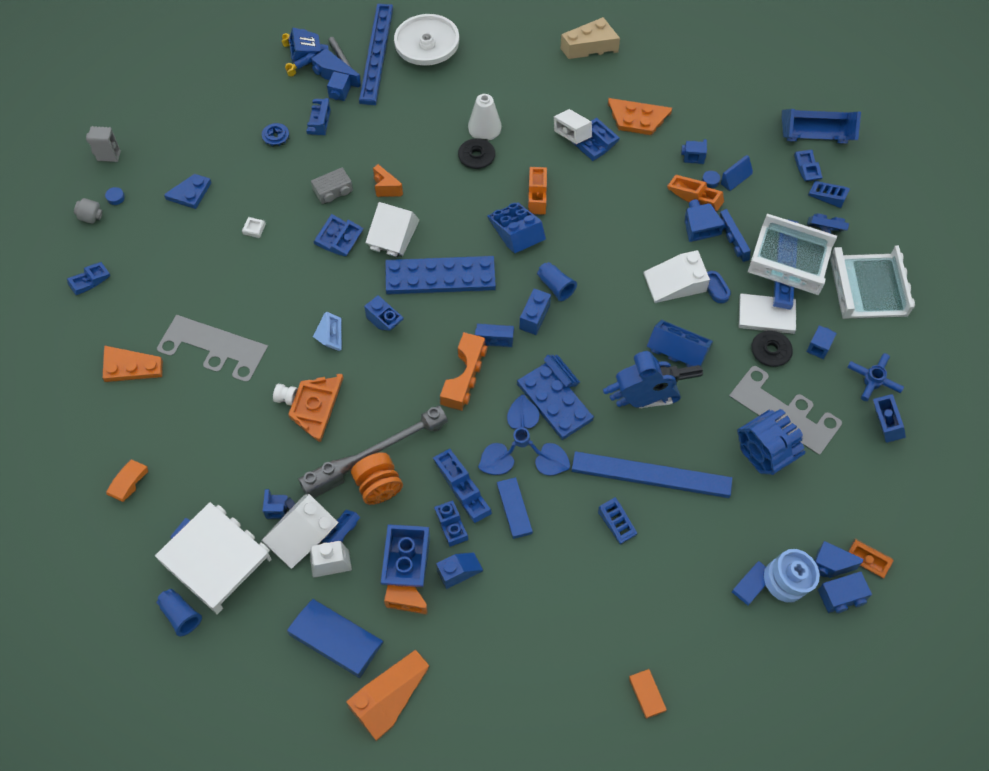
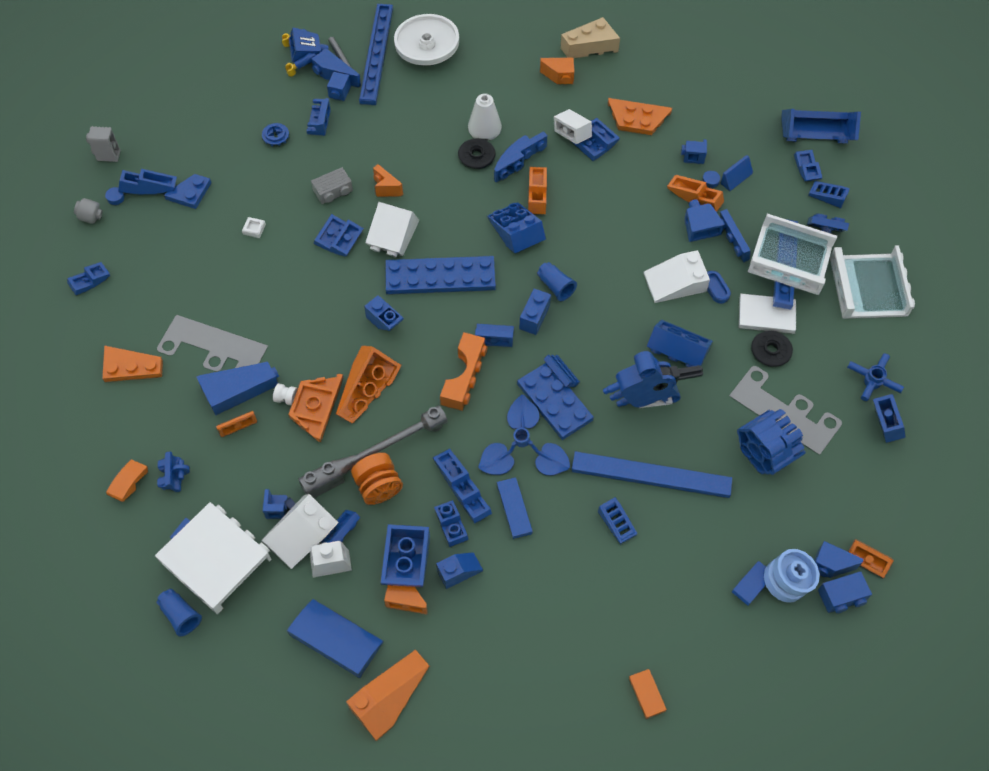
(146, 182): none -> blue slope
(174, 472): none -> blue hips
(236, 423): none -> orange slope
(237, 385): none -> blue slope
(329, 331): light blue slope -> none
(366, 381): none -> orange wedge
(514, 156): none -> blue slope
(558, 69): none -> orange slope
(821, 342): blue brick -> none

